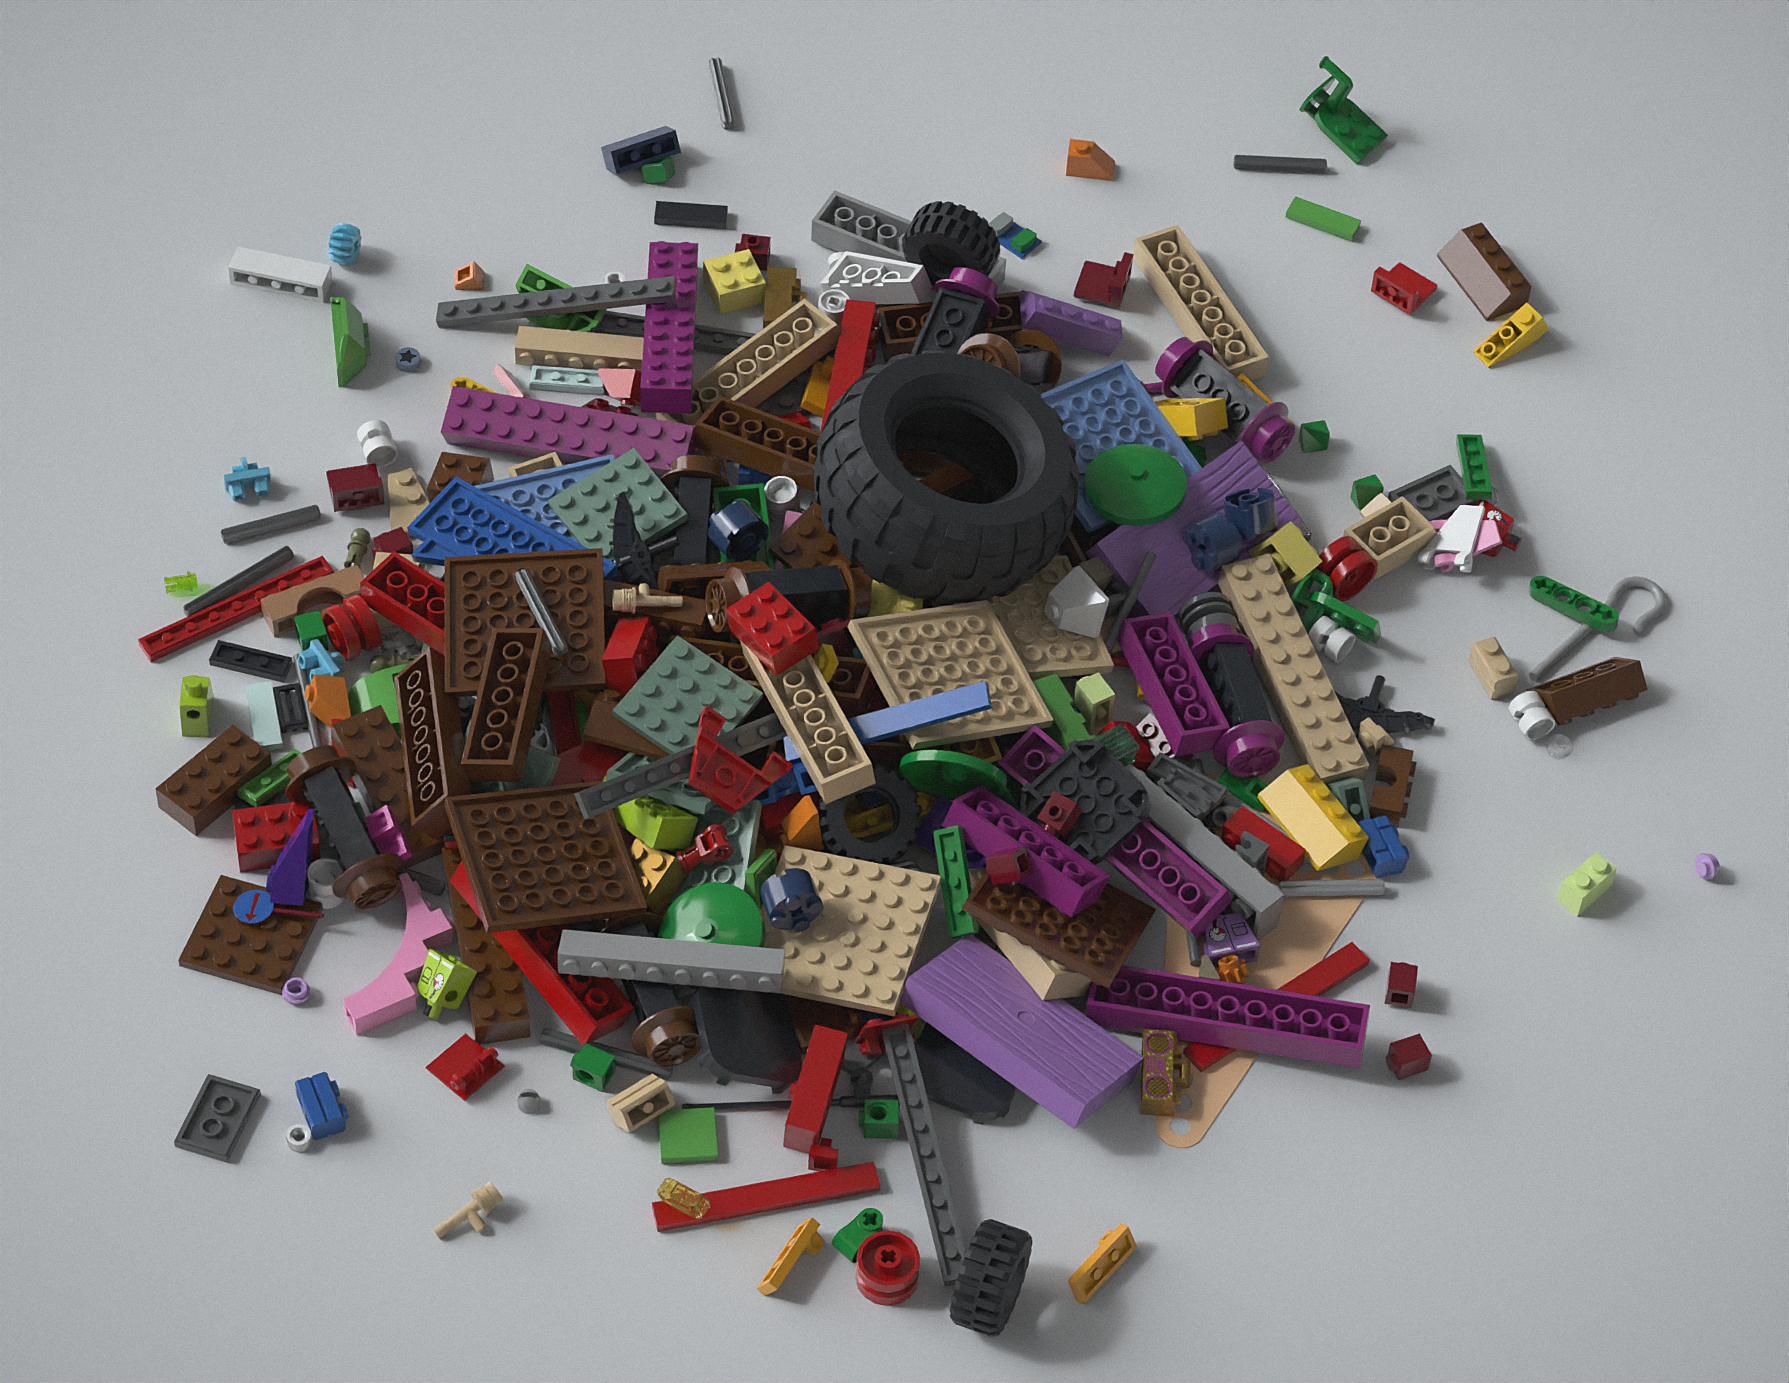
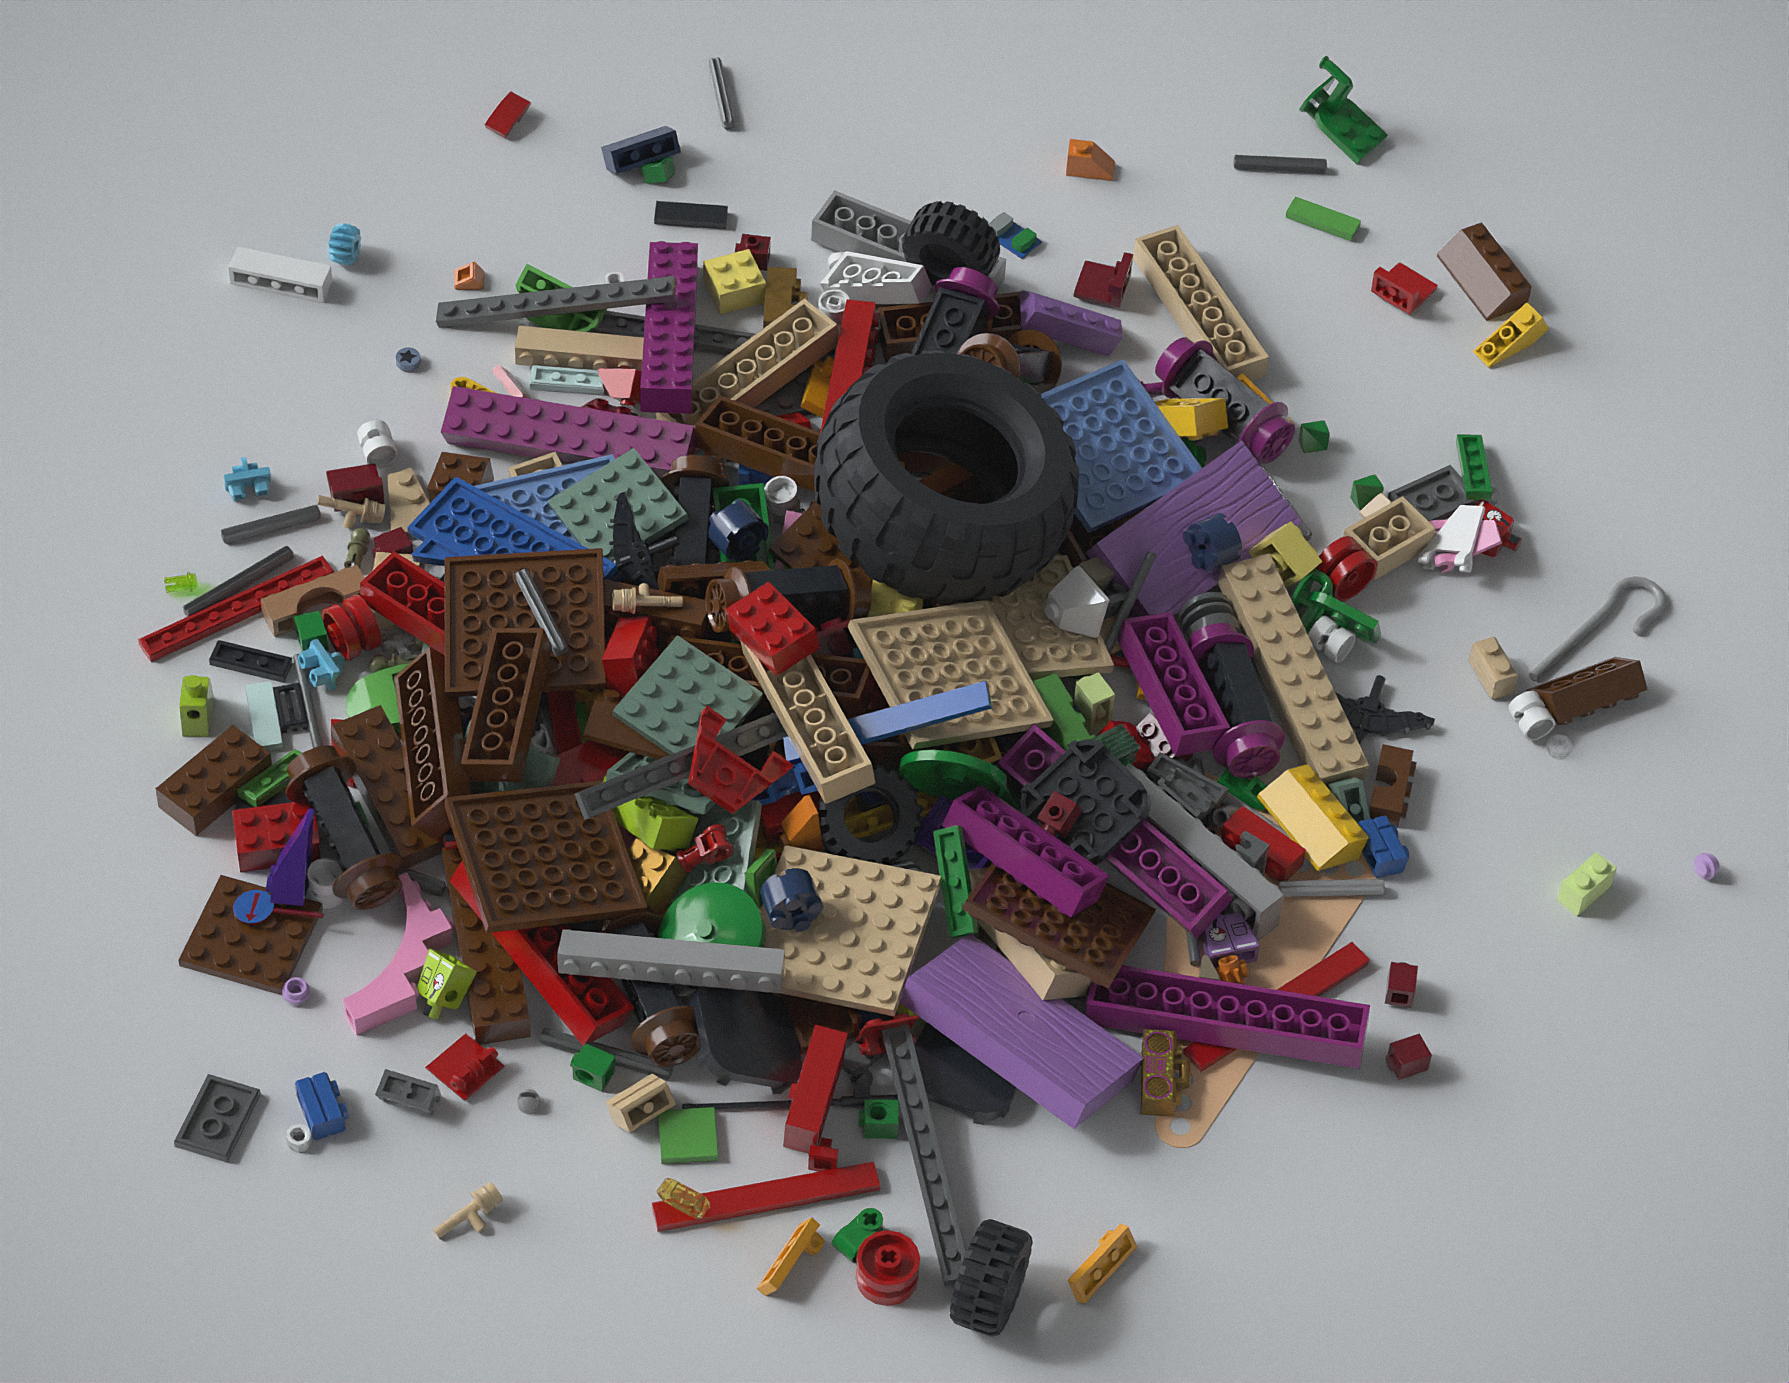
(328, 698): orange slope -> none
(348, 339): bright green wedge -> none
(369, 512): none -> tan piece
(388, 833): dark pink slope -> none
(408, 1091): none -> dark grey hinge
(507, 113): none -> red slope
(826, 661): yellow plate -> none
(1009, 866): dark red brick -> none
(1135, 484): green dish -> none
(1251, 512): dark blue brick -> none
(1373, 737): tan bracket -> none
(1599, 617): green beam -> none

